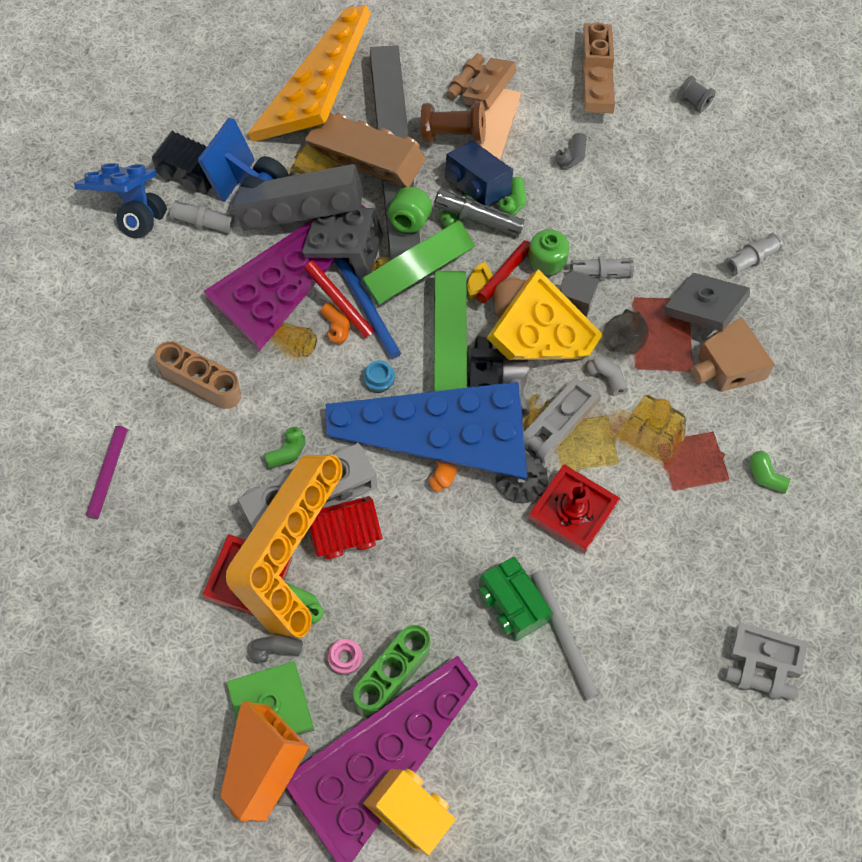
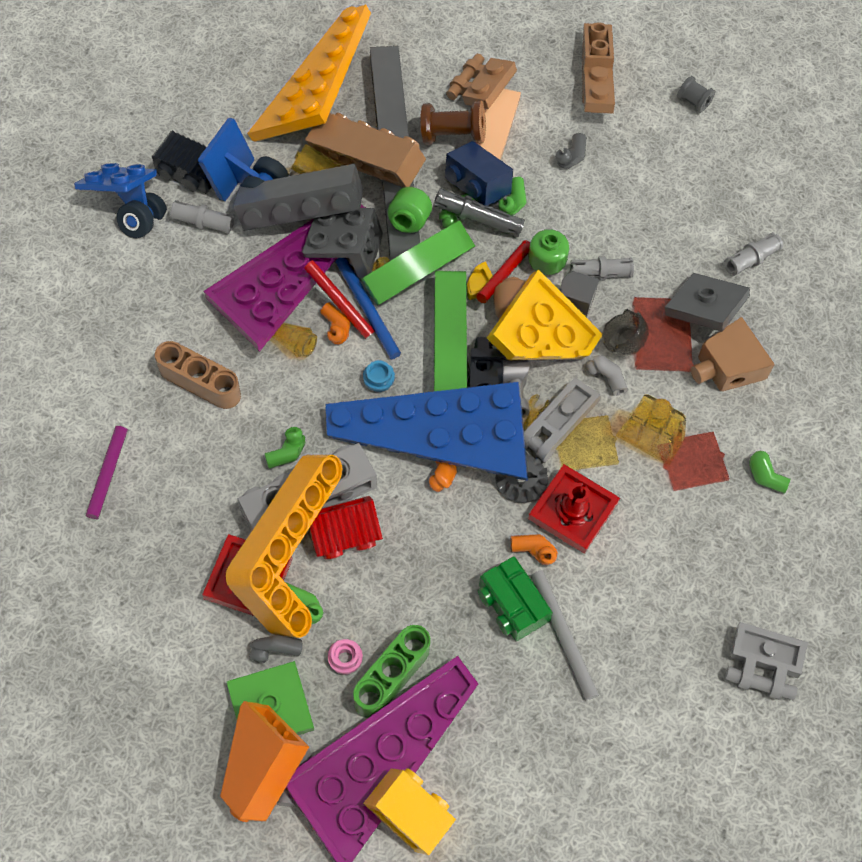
(536, 545): none -> orange arm

